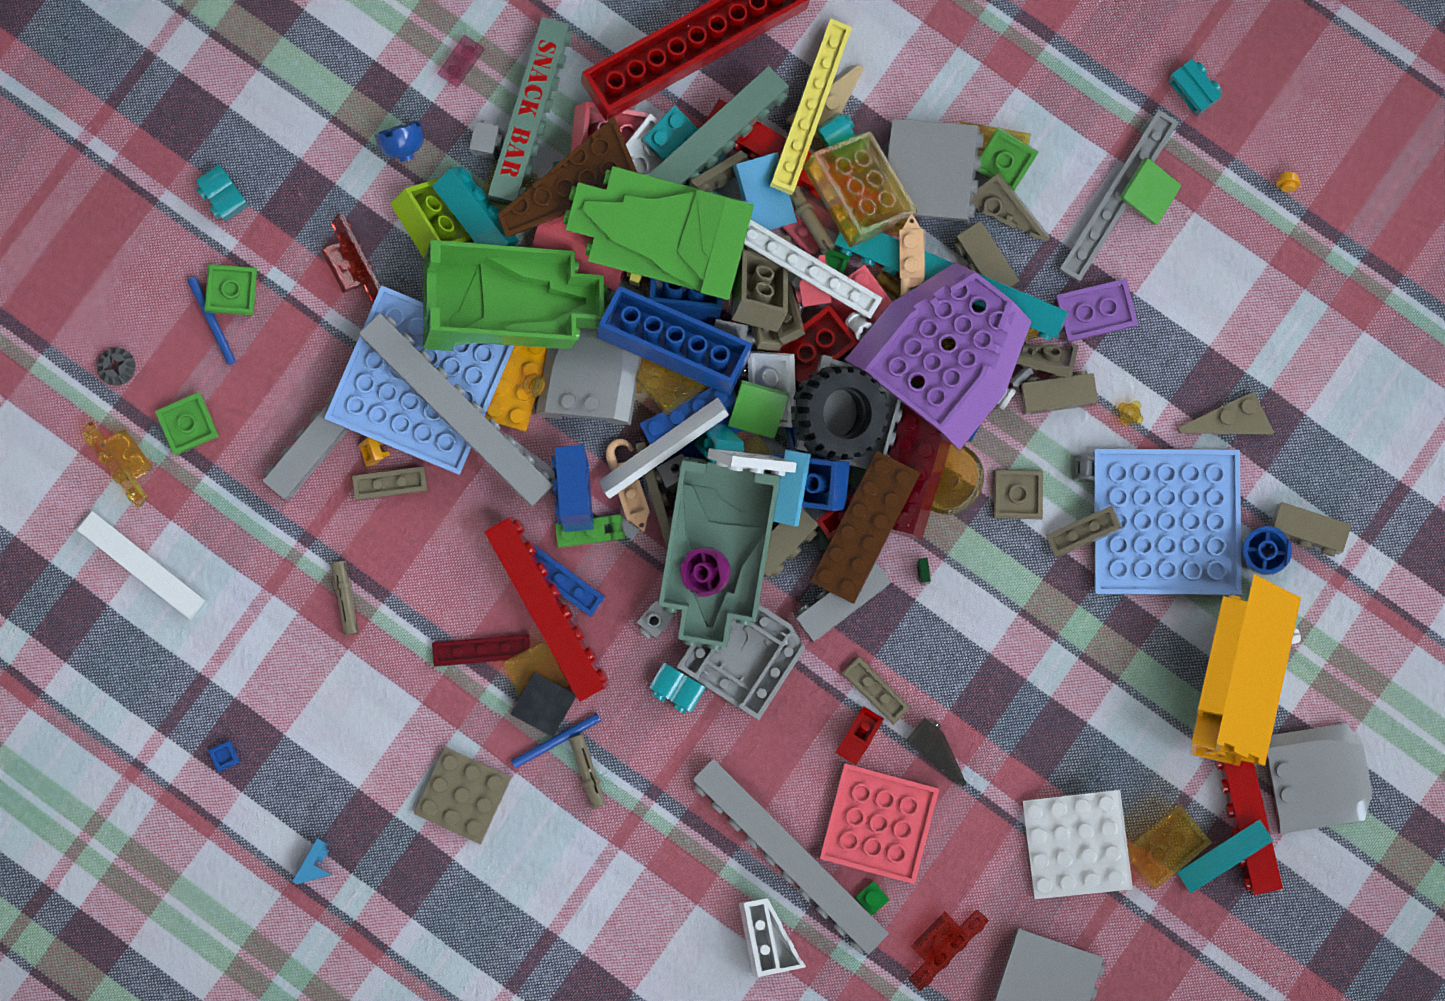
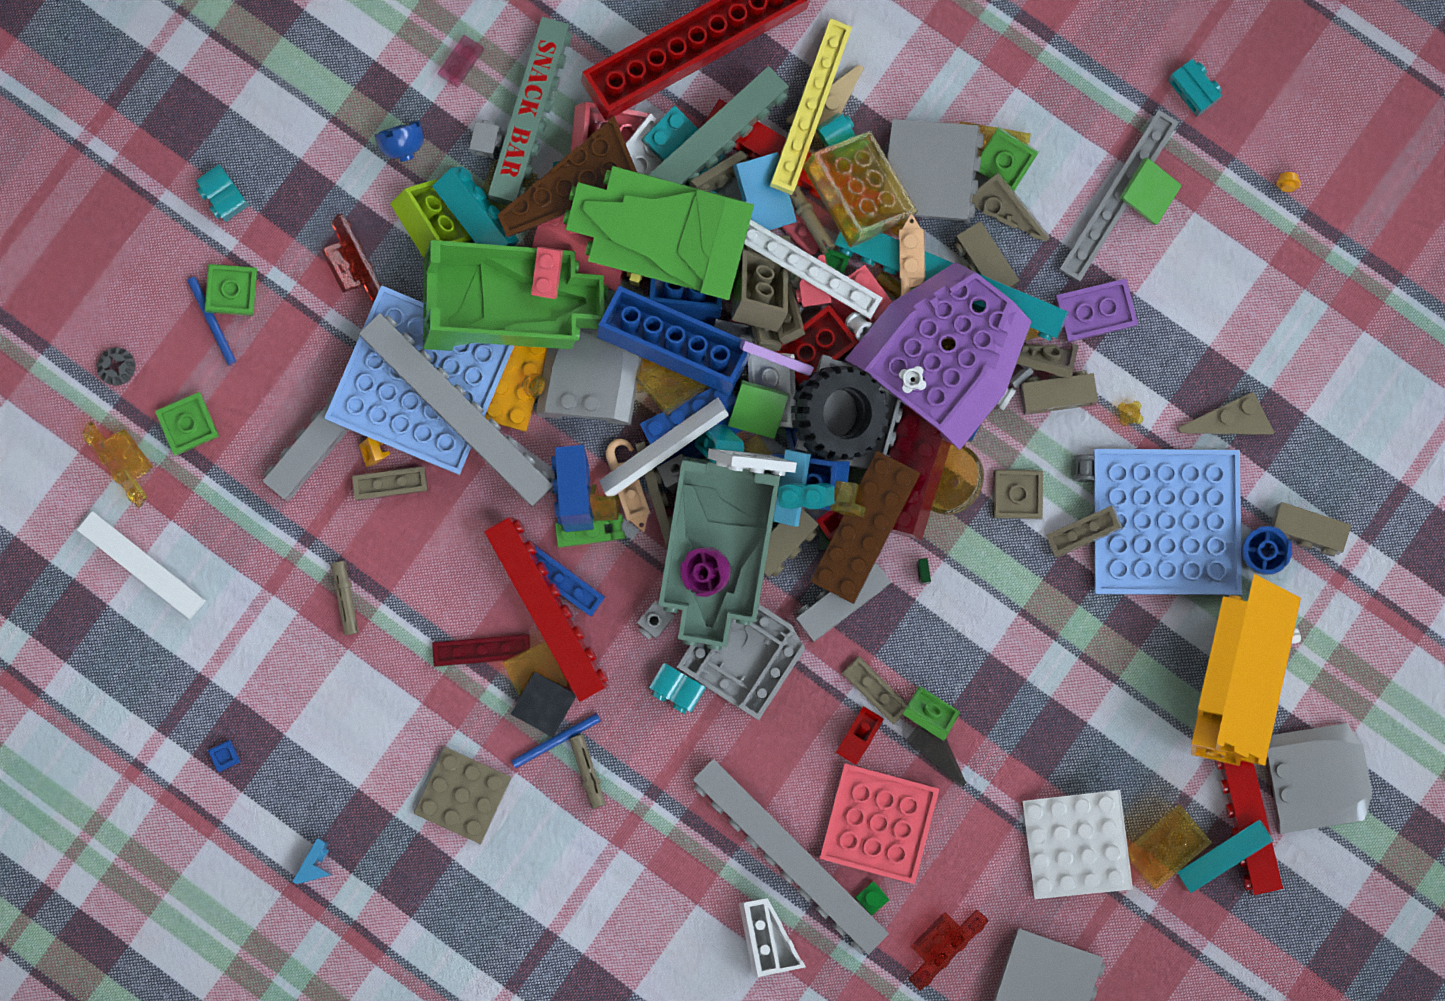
(547, 272): none -> coral plate
(604, 506): none -> clear yellow panel
(776, 357): none -> lavender tile
(804, 495): none -> teal brick
(845, 498): none -> clear yellow panel
(916, 373): none -> white plate
(931, 713): none -> bright green tile

